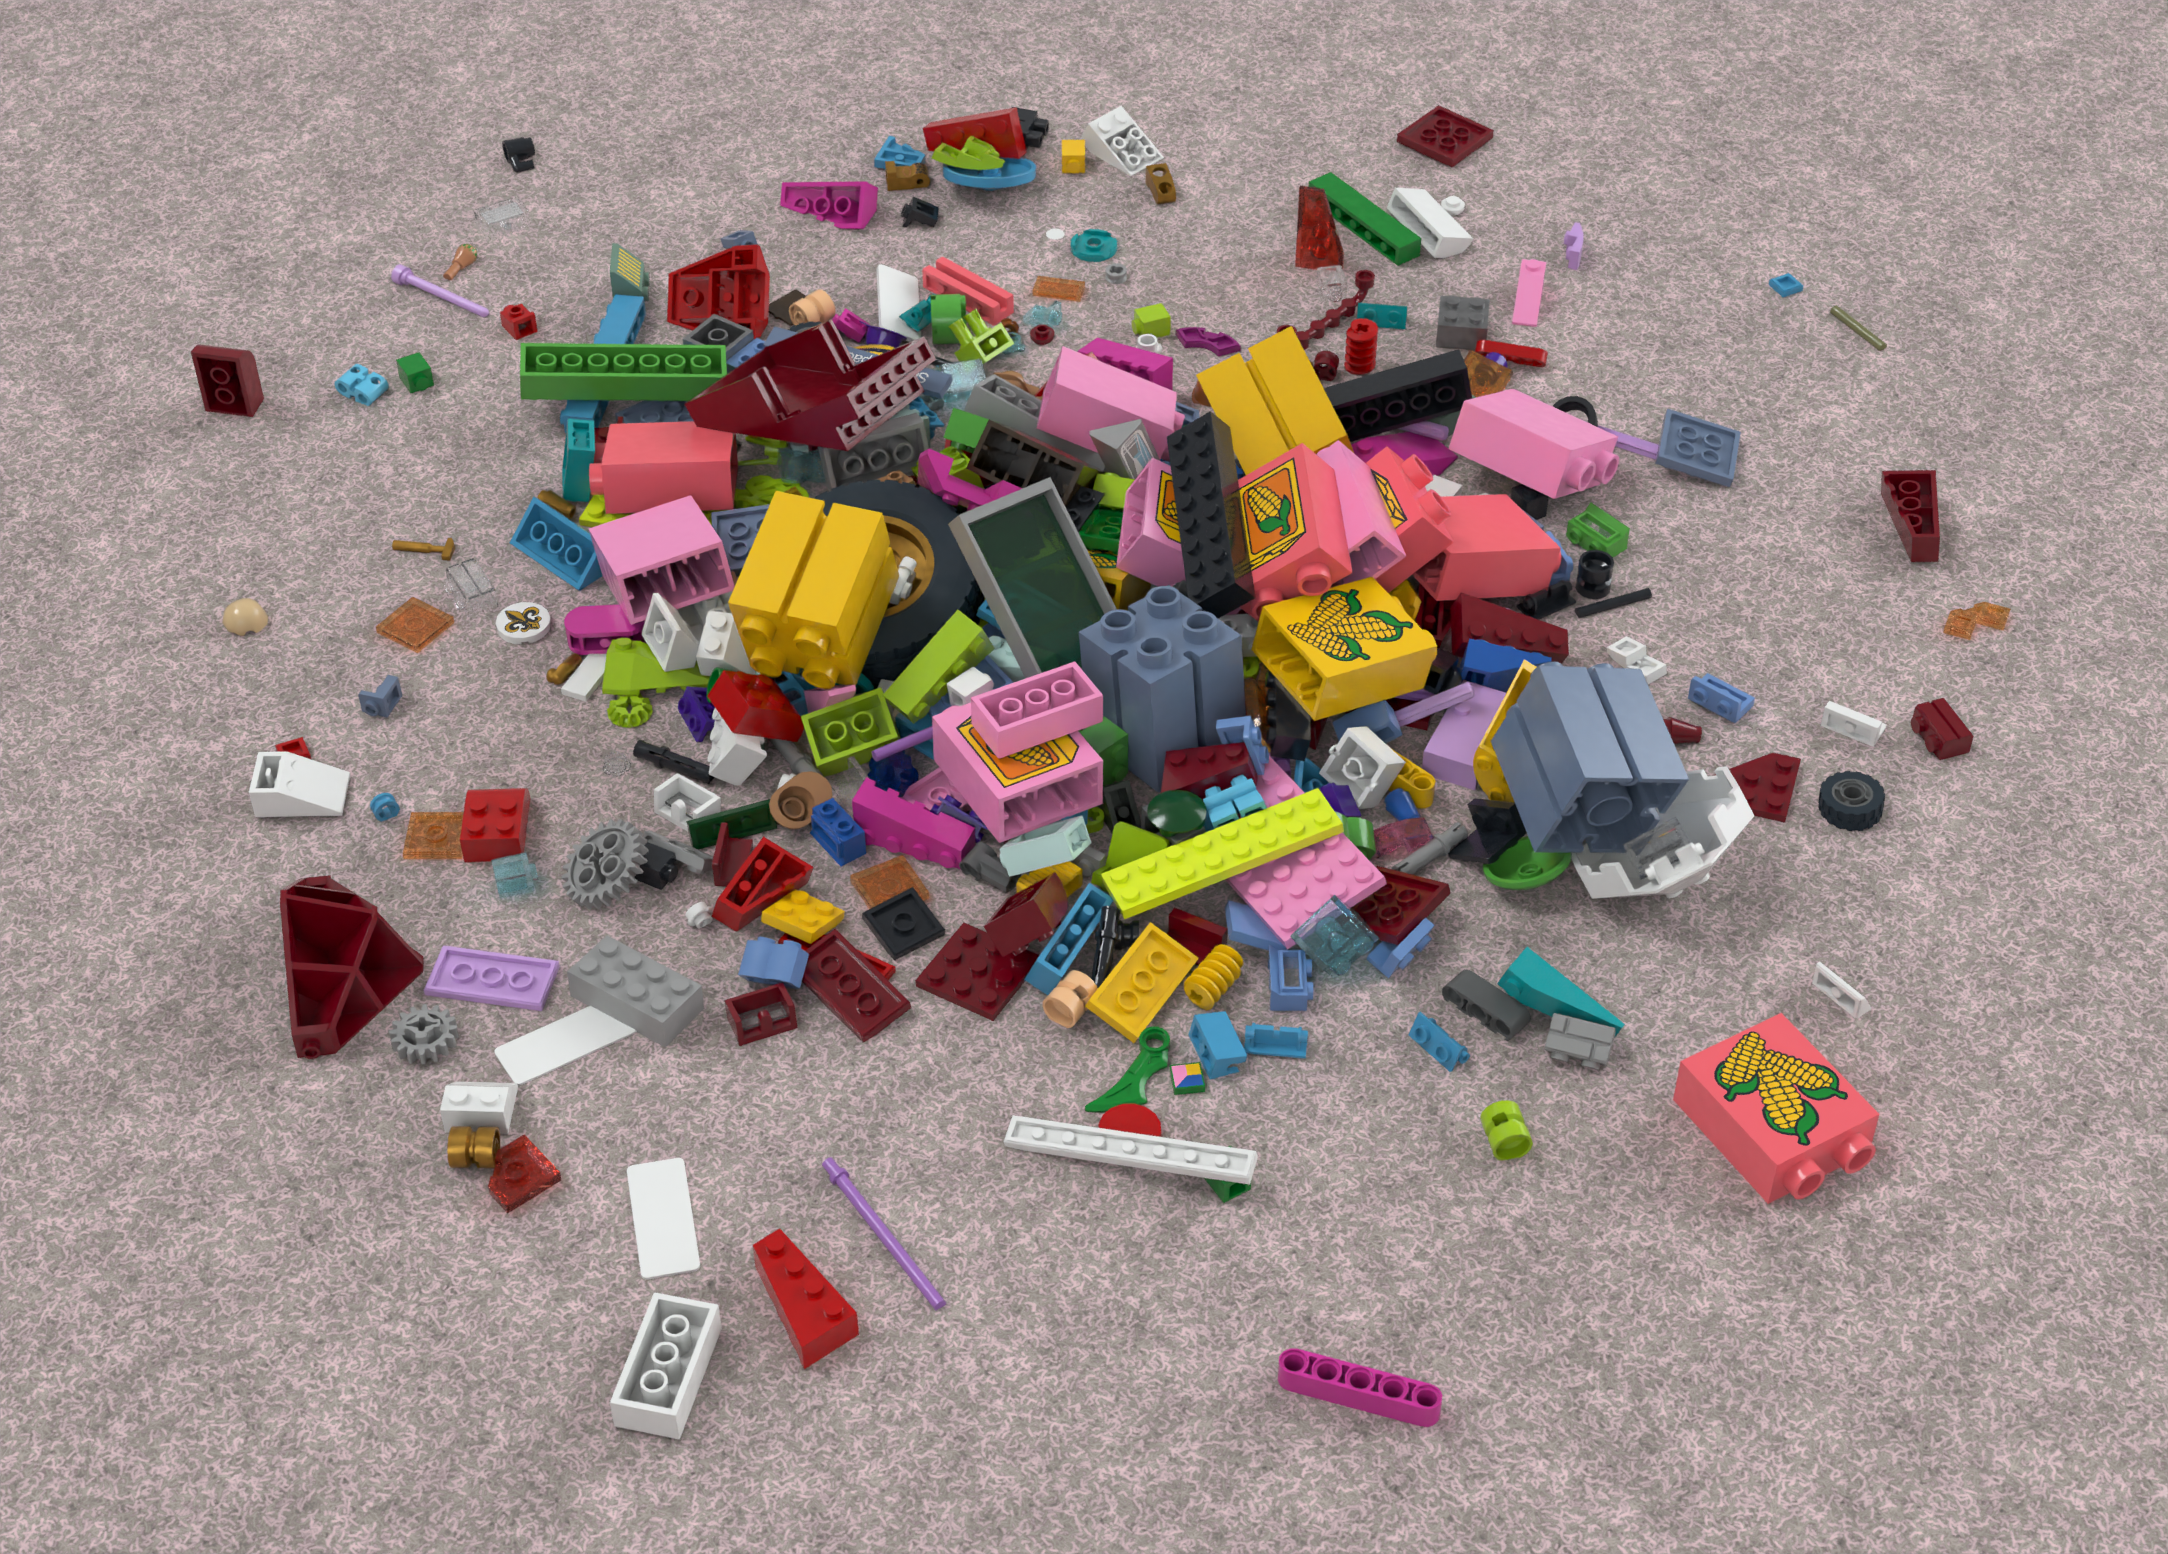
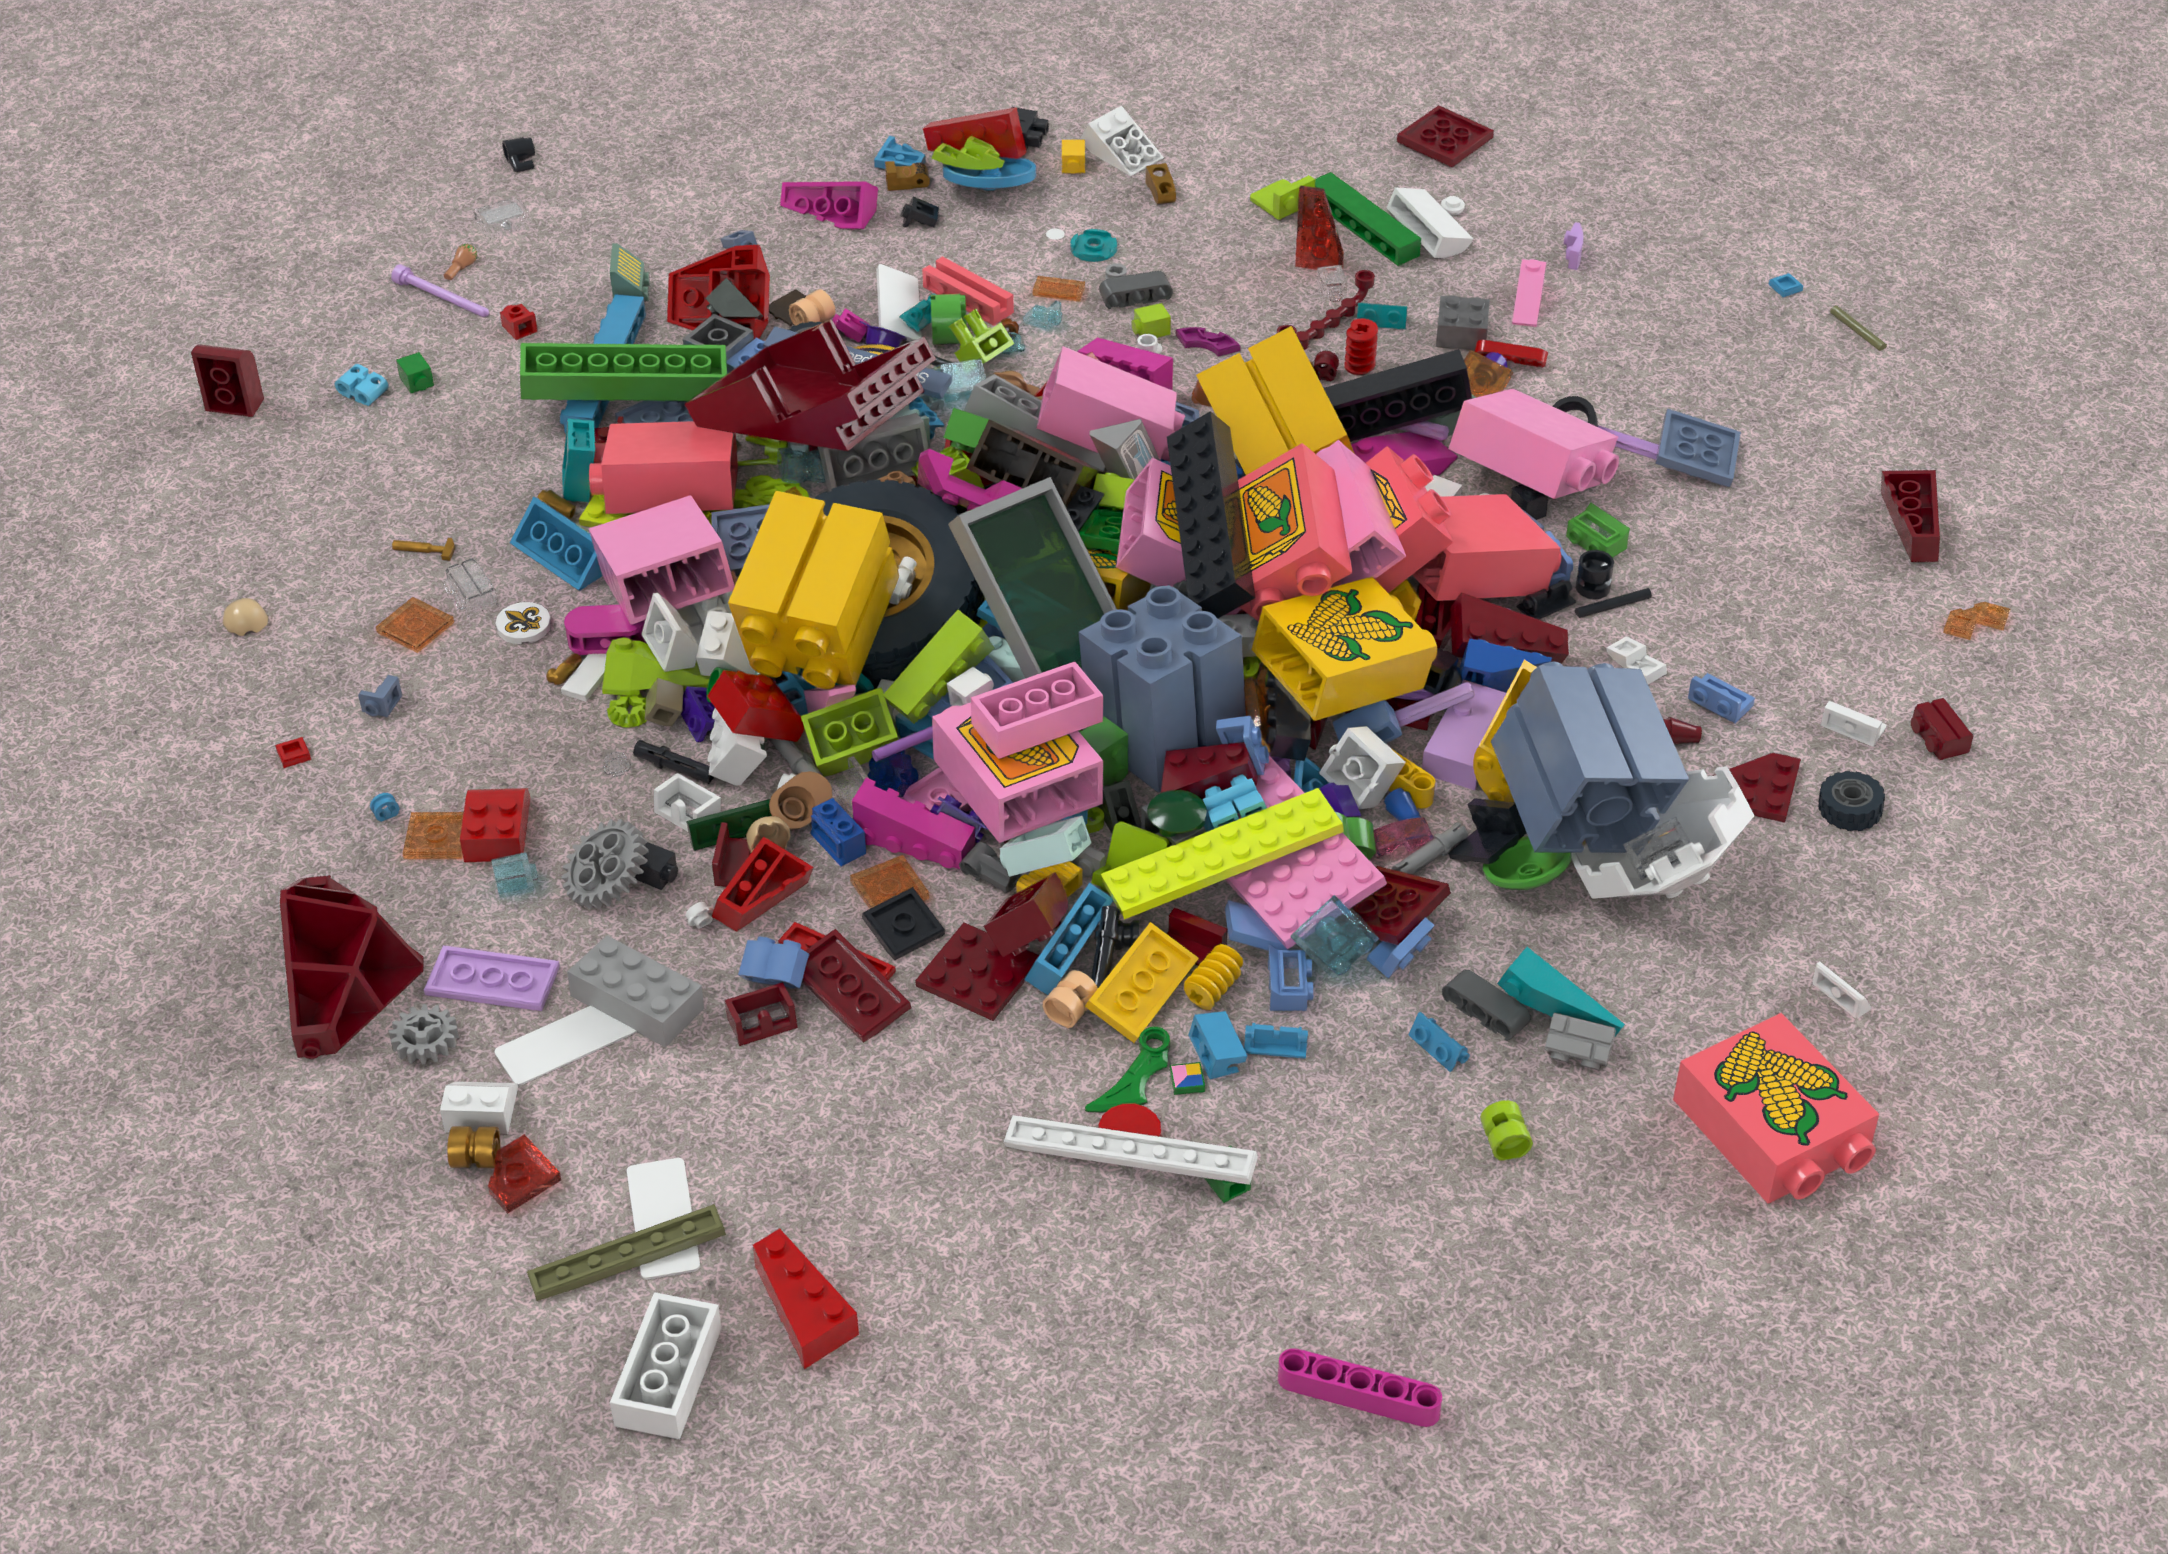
(296, 786): white slope -> none
(626, 1252): none -> olive tile
(664, 702): none -> dark tan brick
(696, 859): light grey hinge -> none
(731, 303): none -> pearl dark grey slope
(771, 828): none -> tan hair
(802, 916): yellow plate -> none
(841, 1178): medium lavender bar -> none
(1042, 334): dark red plate -> none
(1135, 288): none -> dark grey beam
(1281, 196): none -> lime bracket

